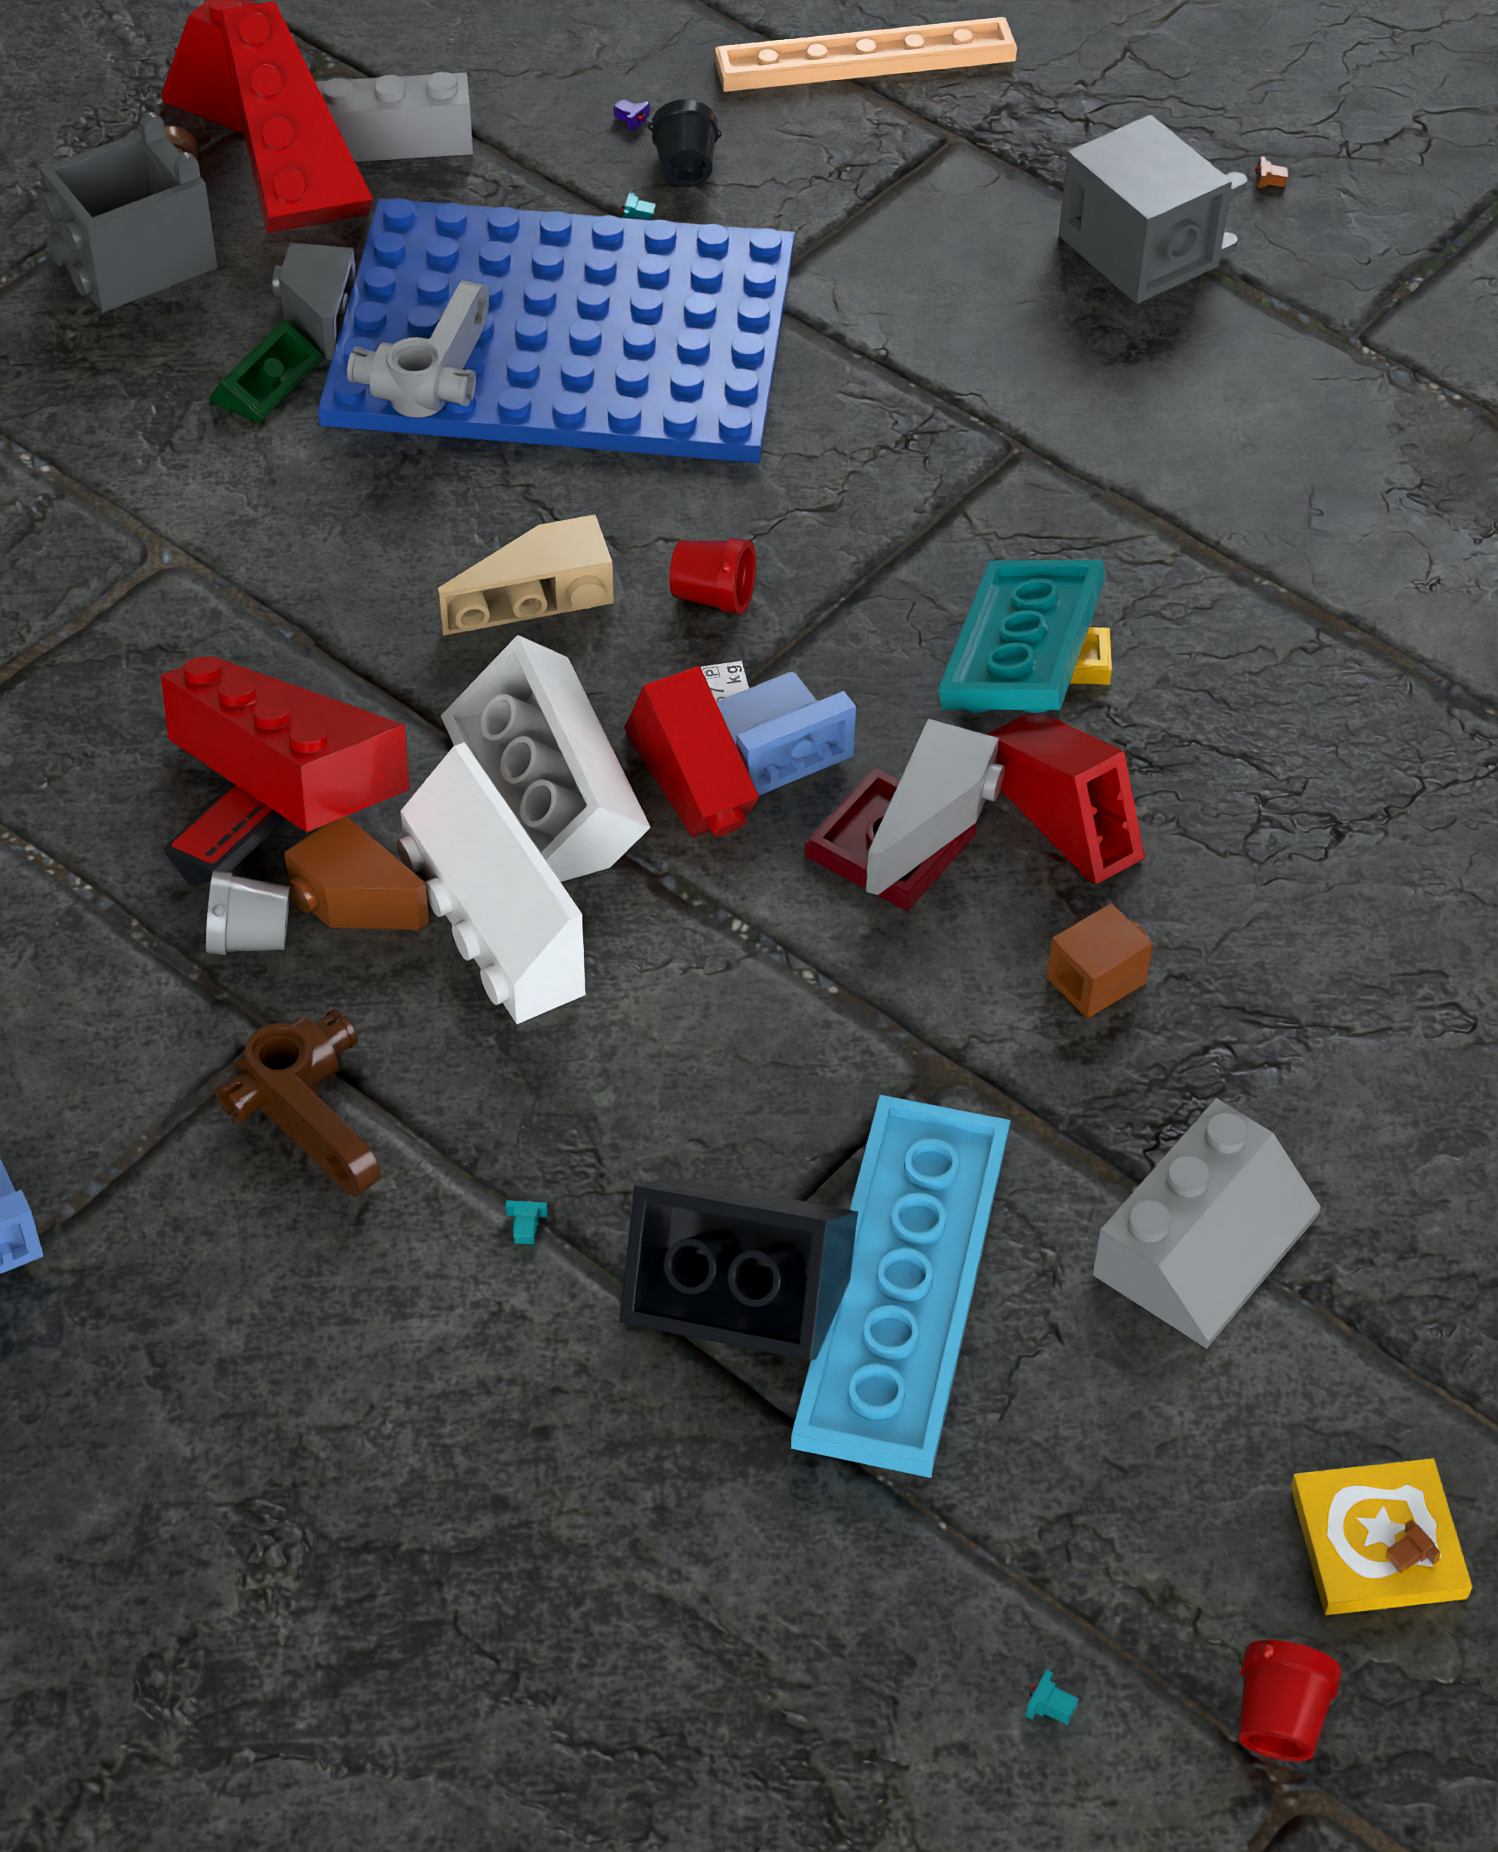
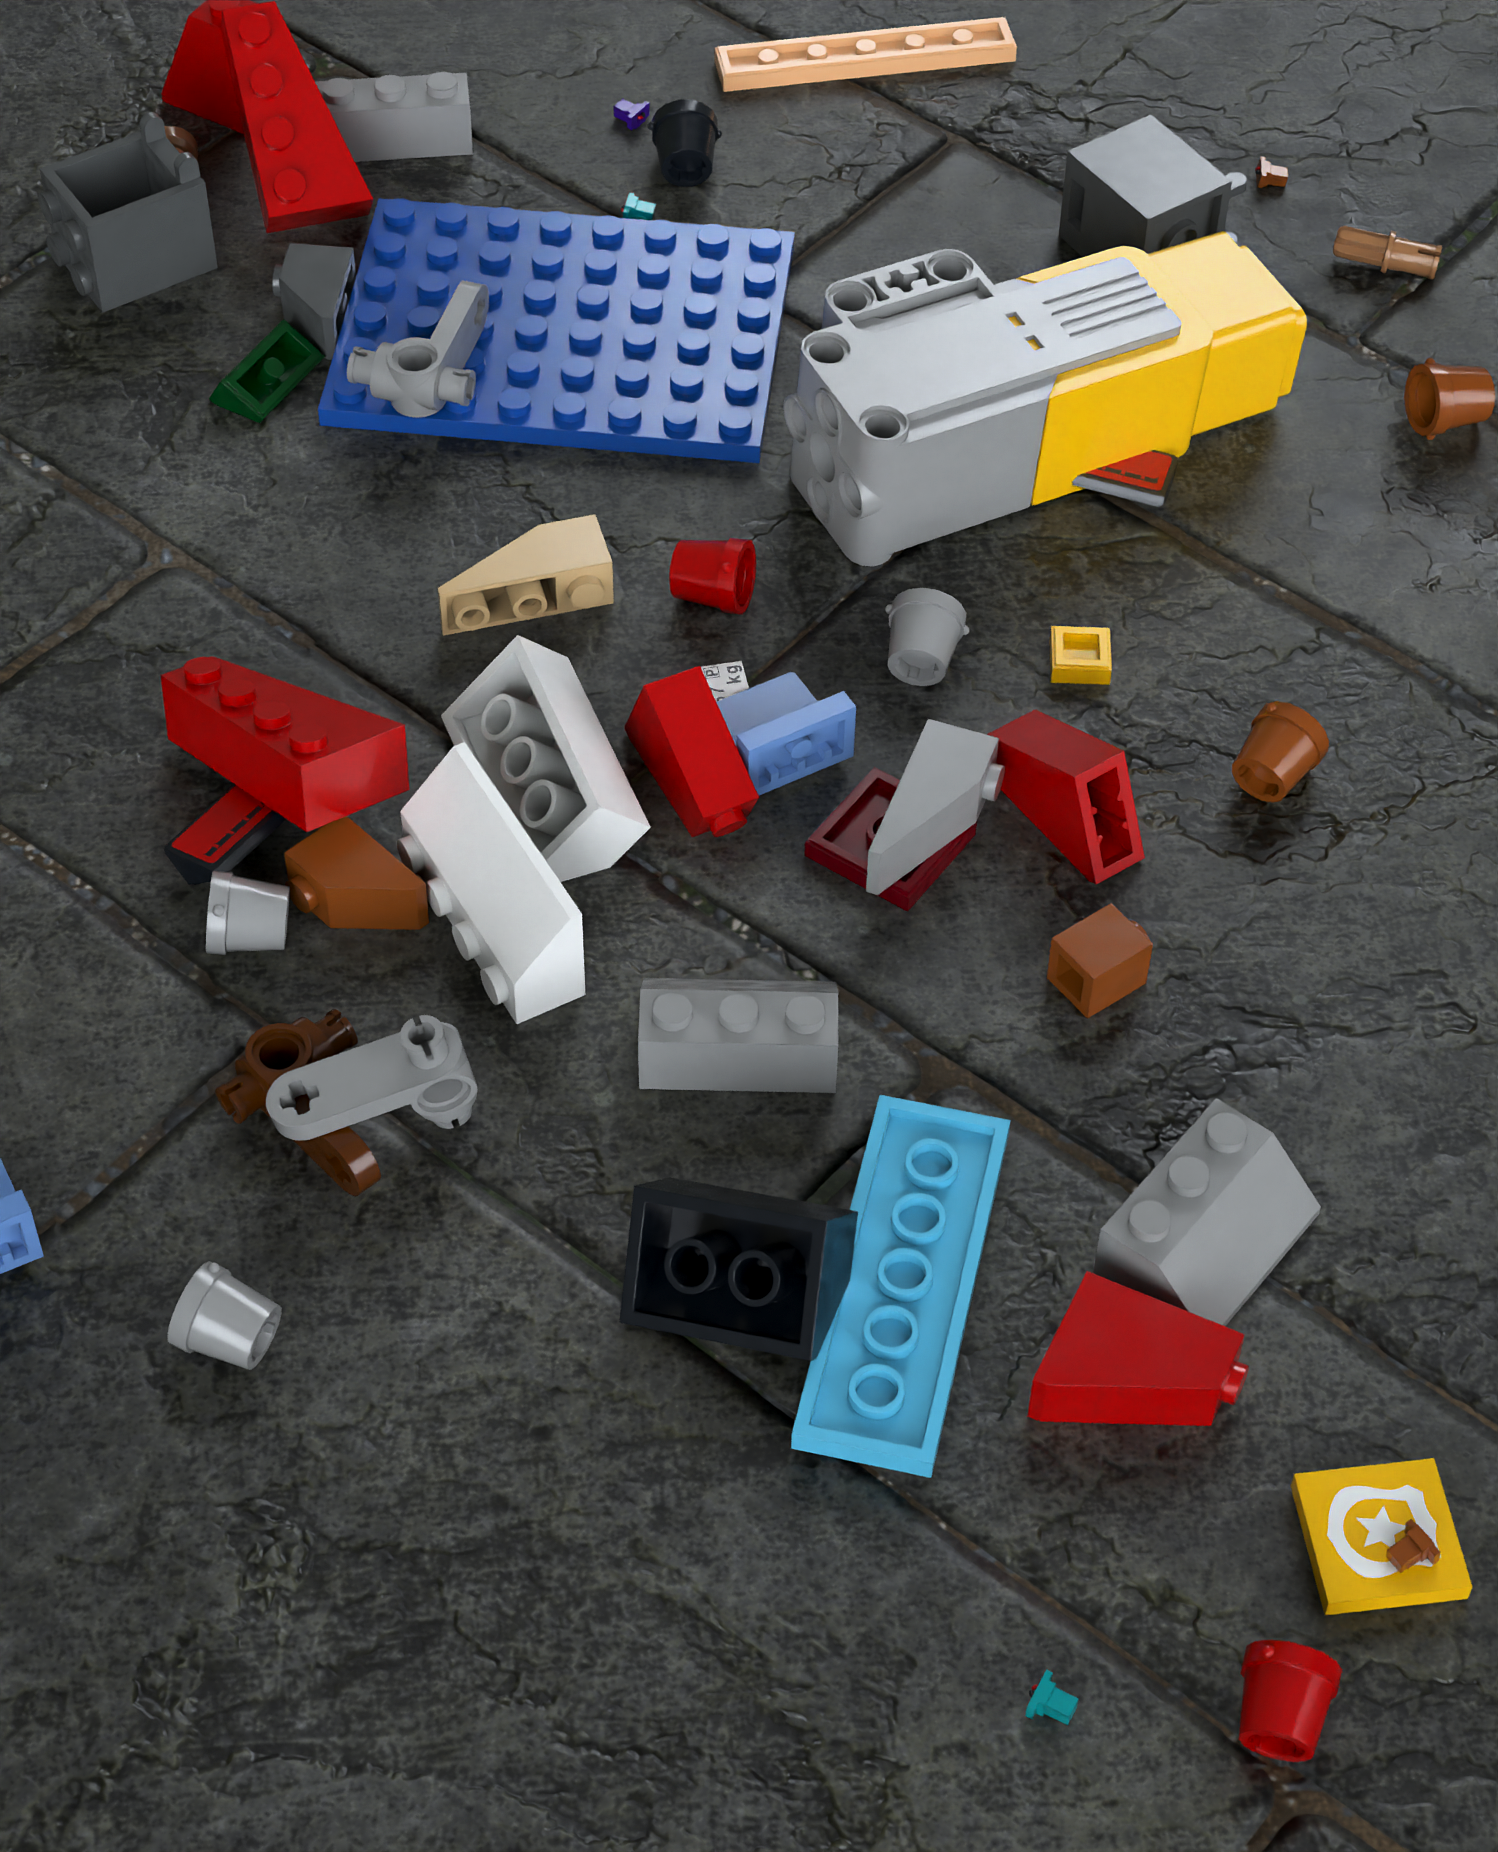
(223, 1318): none -> light grey piece
(413, 1067): none -> light grey piece
(526, 1219): teal piece -> none
(738, 1035): none -> light grey slope
(924, 634): none -> light grey piece
(974, 399): none -> light grey piece
(1022, 636): teal plate -> none
(1135, 1362): none -> red slope
(1137, 478): none -> slope
(1279, 751): none -> dark orange piece
(1387, 251): none -> medium nougat axle
(1447, 397): none -> dark orange piece

